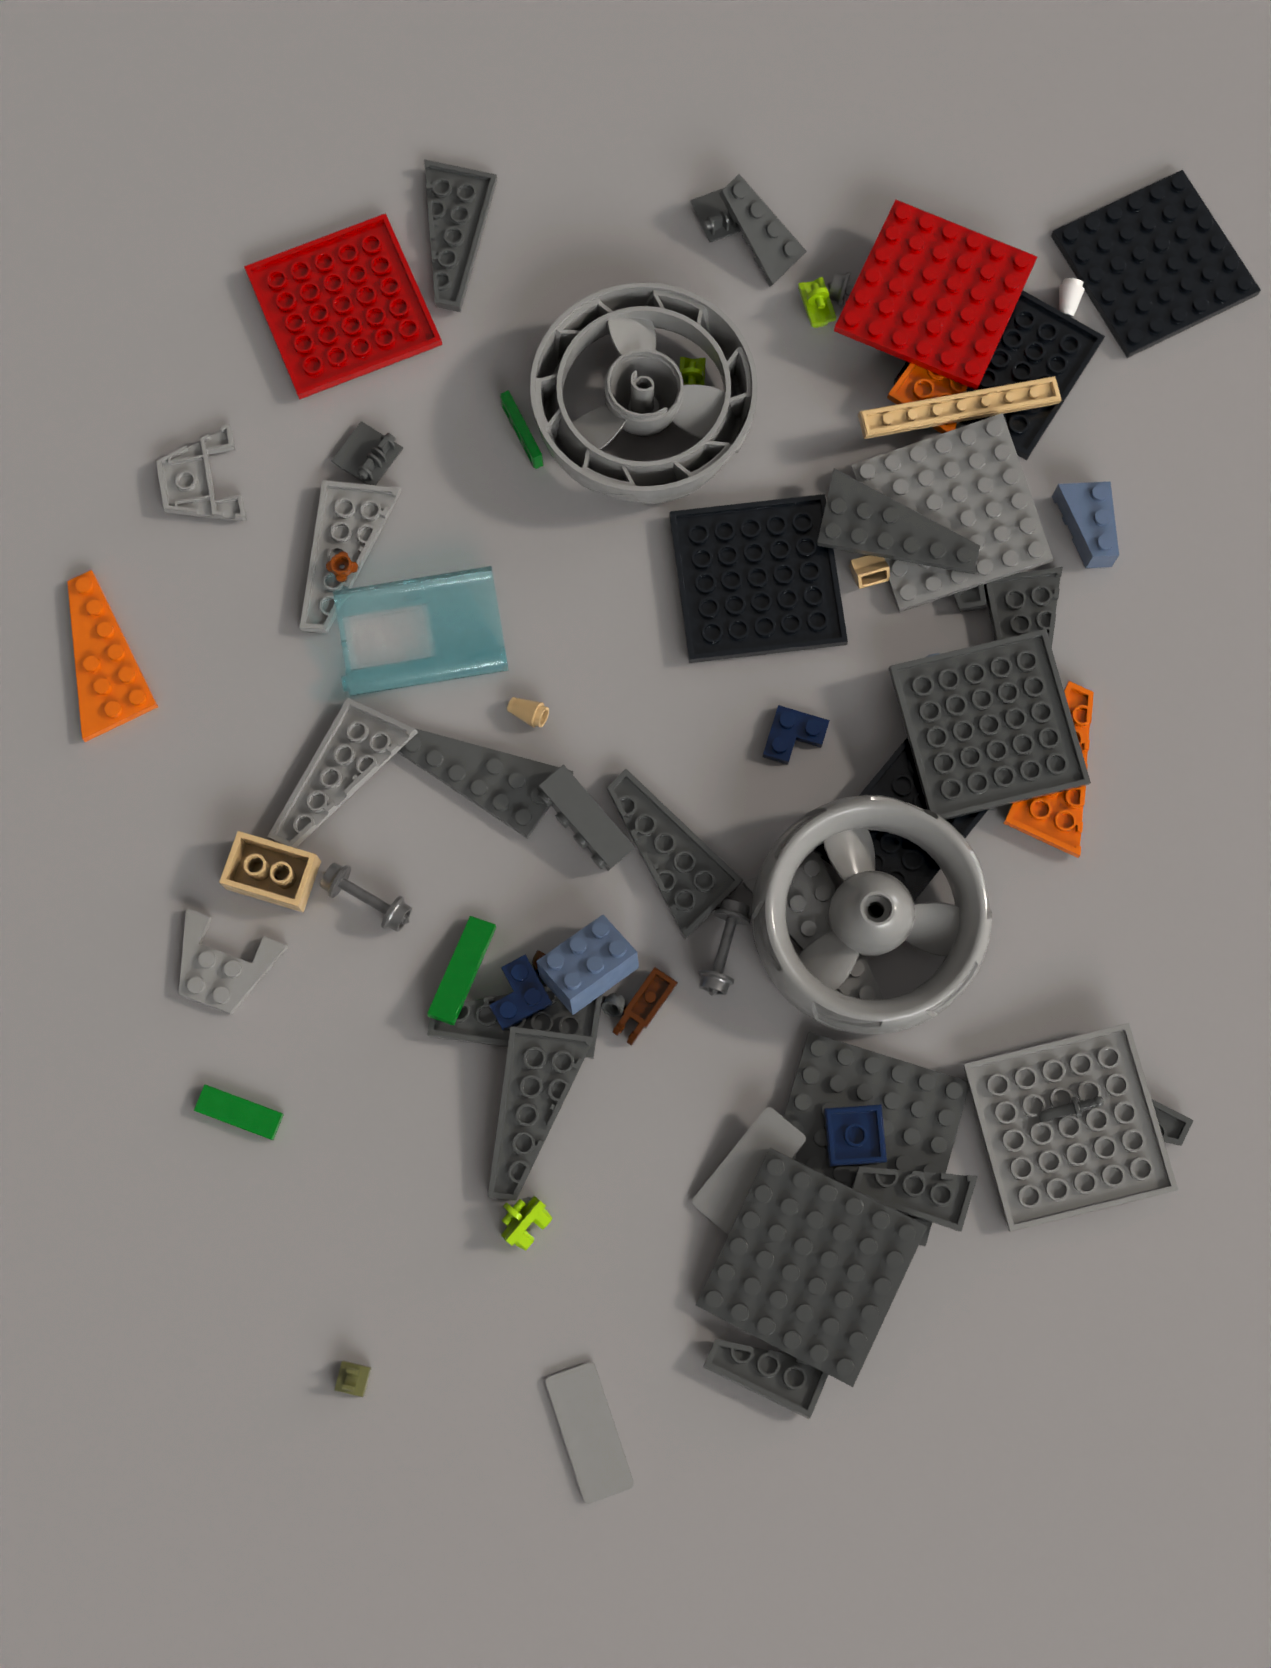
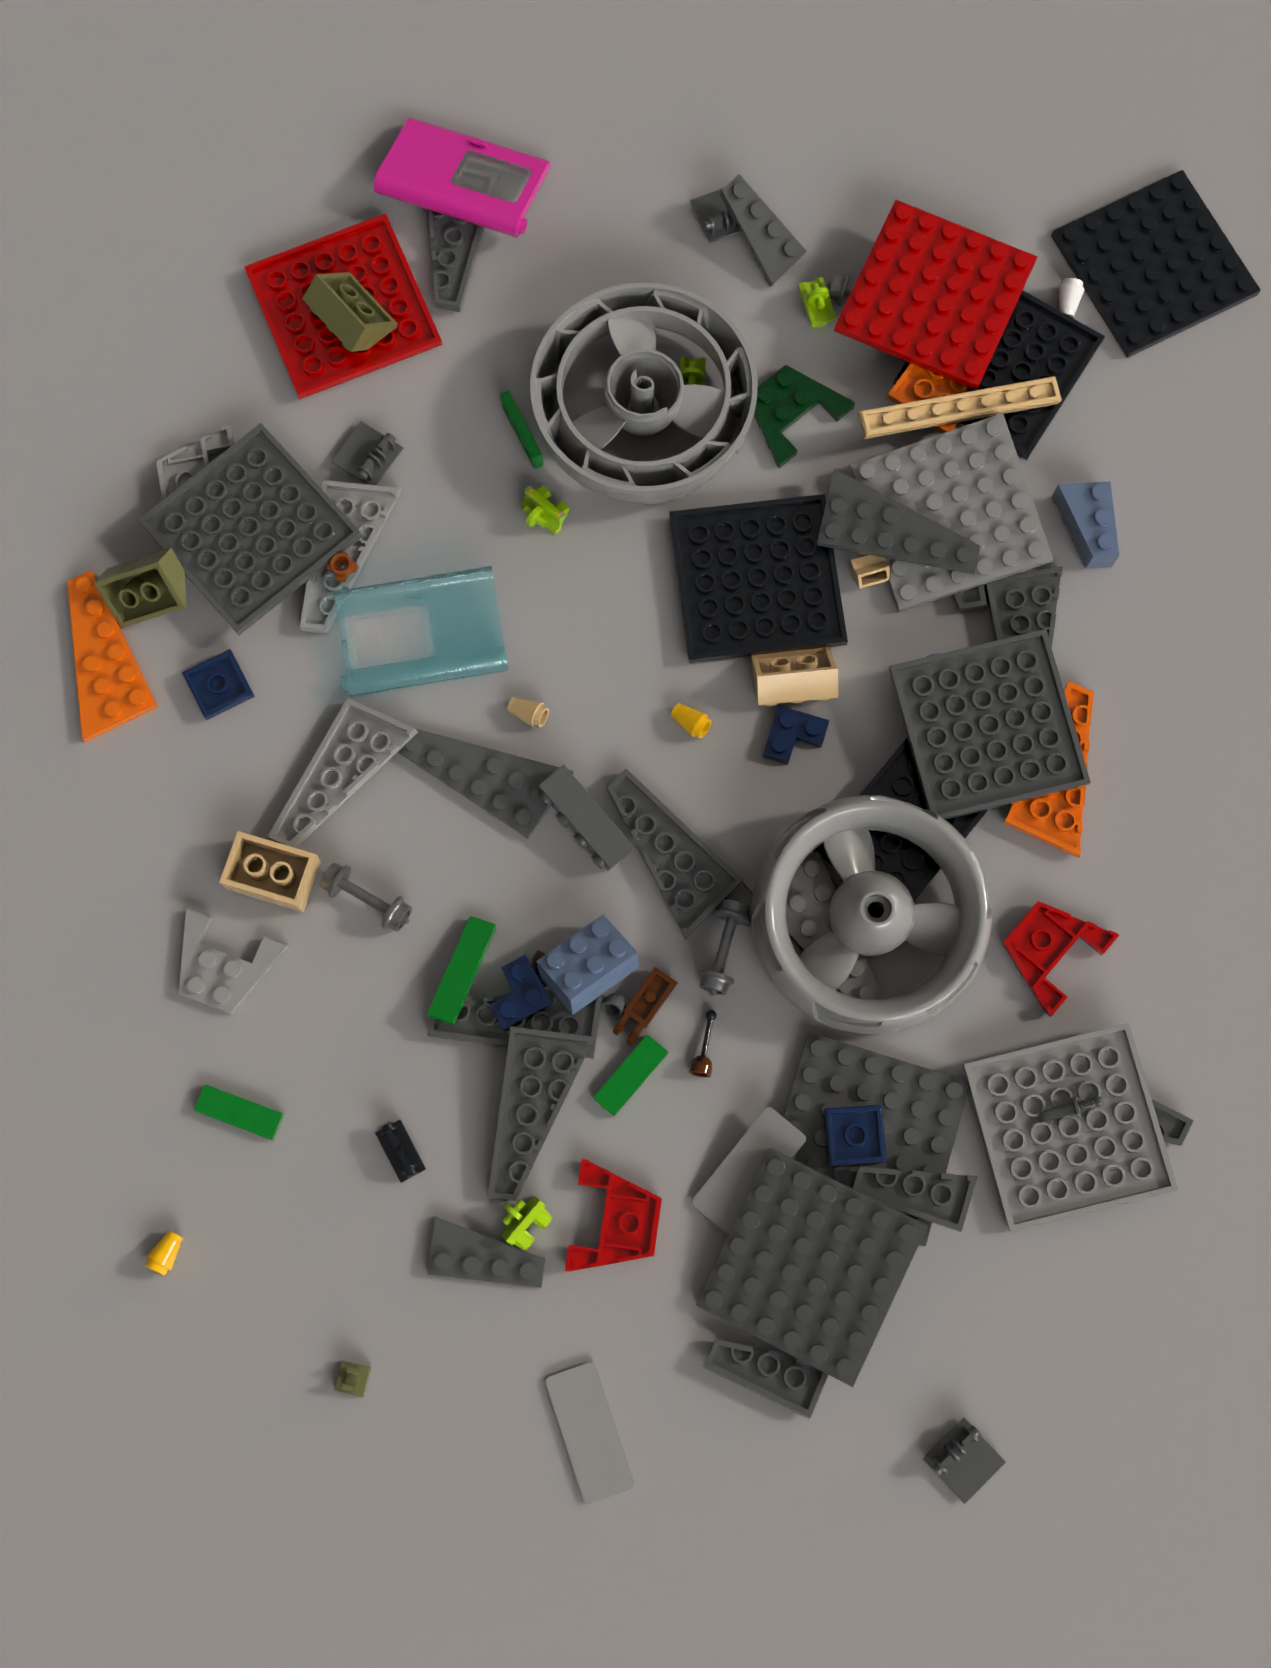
(144, 587): none -> olive slope
(164, 1253): none -> yellow cone
(218, 684): none -> dark blue plate
(250, 528): none -> dark grey plate
(348, 310): none -> olive slope
(400, 1150): none -> black hinge
(461, 177): none -> dark pink piece
(474, 1256): none -> dark grey wing
(543, 512): none -> lime hips
(627, 1223): none -> red wing
(630, 1075): none -> green tile
(693, 721): none -> yellow cone
(702, 1065): none -> hinge
(785, 400): none -> dark green wing
(795, 676): none -> tan slope
(964, 1460): none -> dark grey hinge
(1042, 941): none -> red wing

